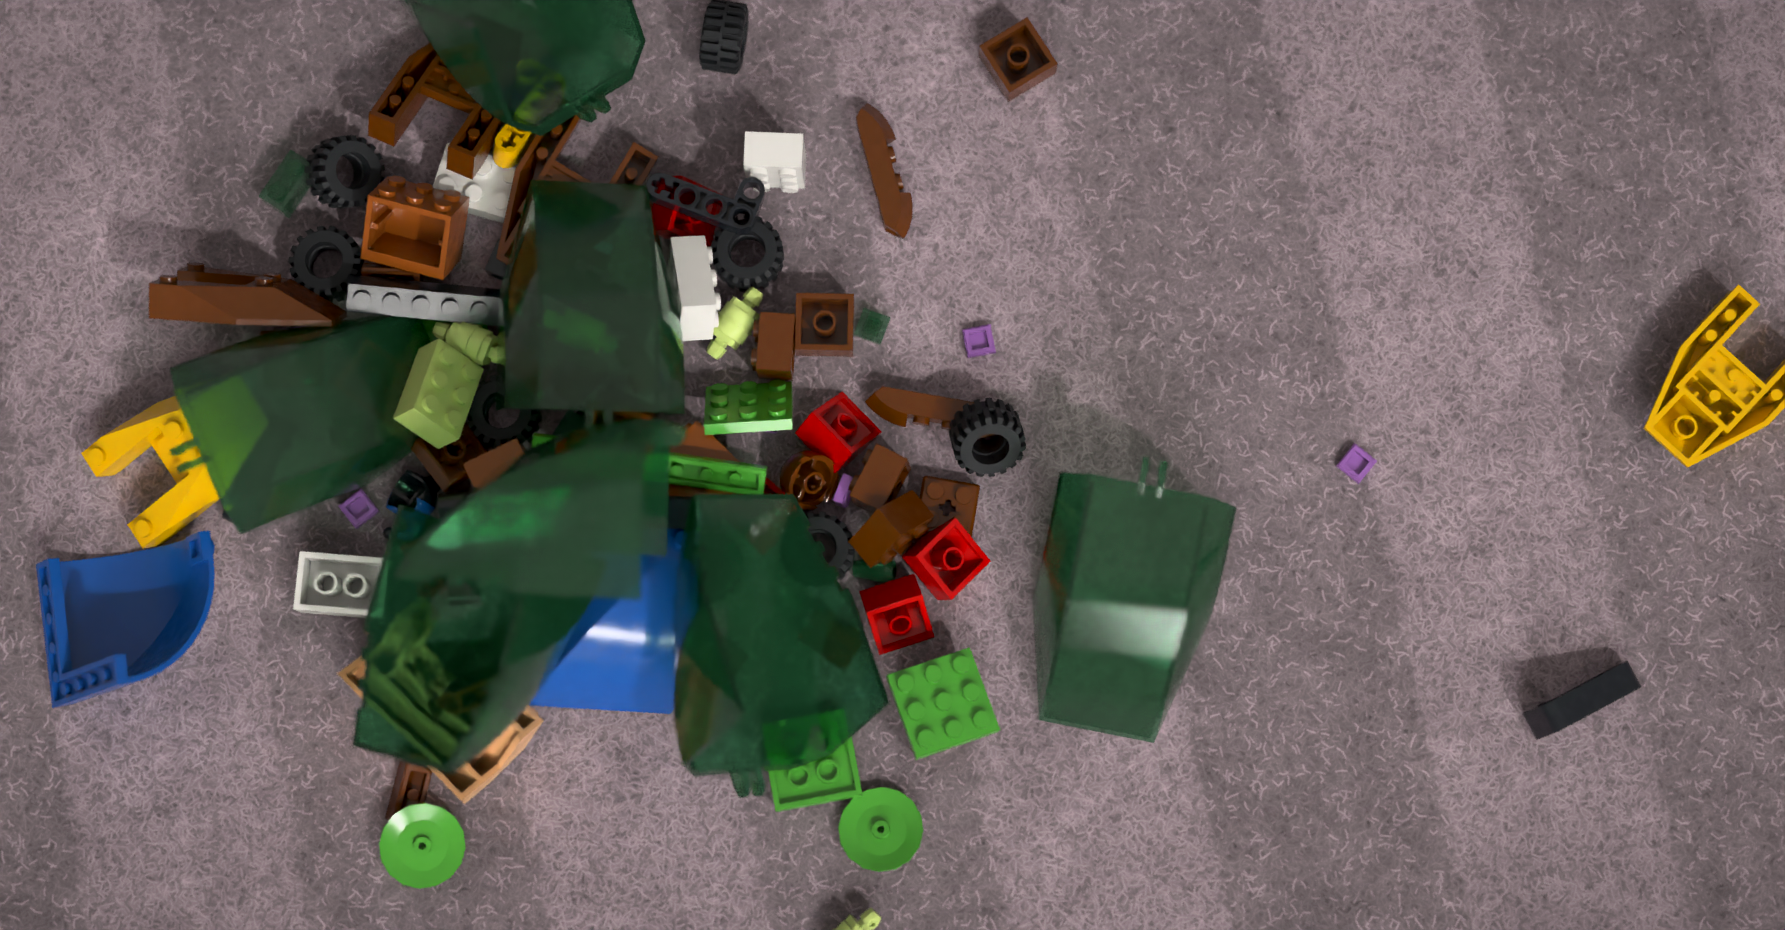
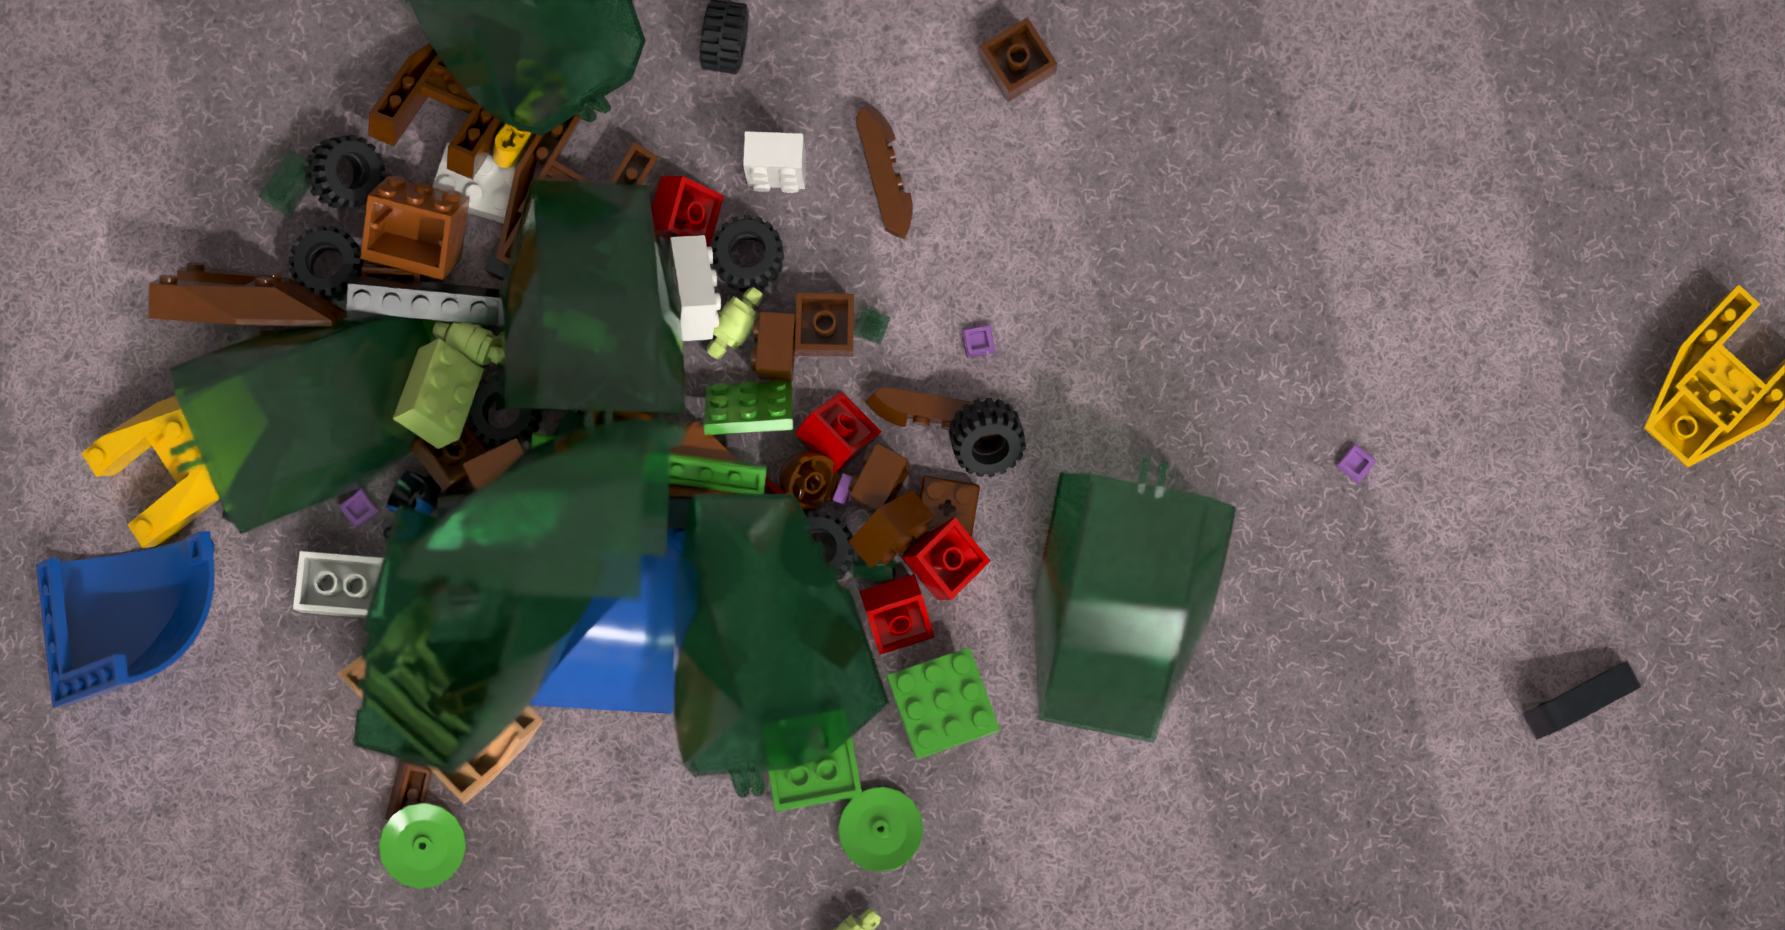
(705, 197): black beam -> none

